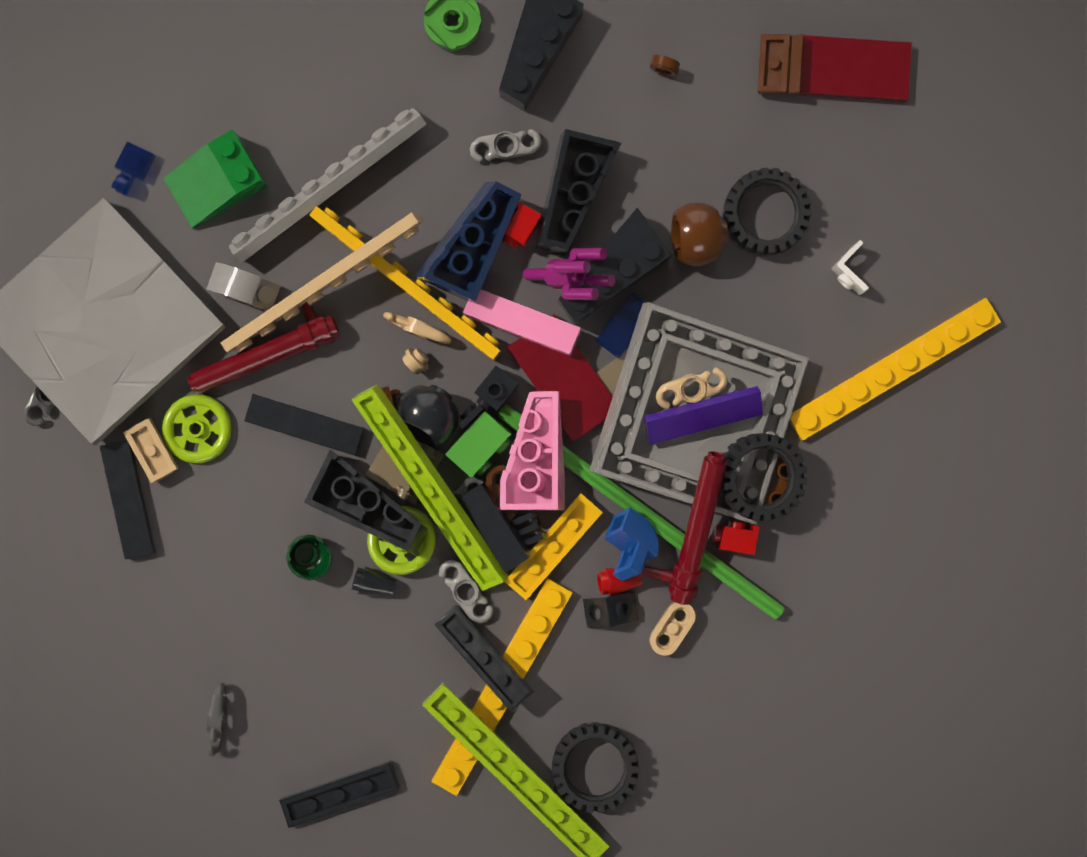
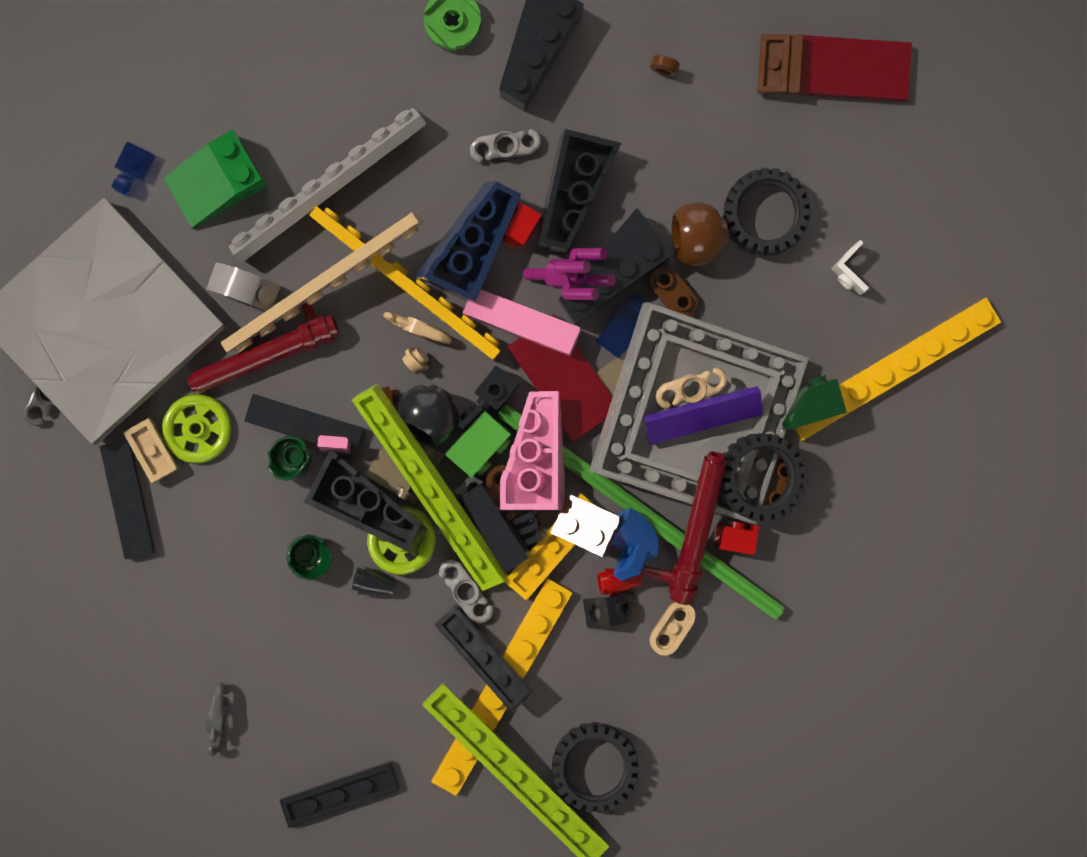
(289, 458): none -> dark green hair
(336, 444): none -> bright pink tile
(587, 526): none -> plate
(673, 291): none -> reddish brown plate
(815, 403): none -> dark green slope

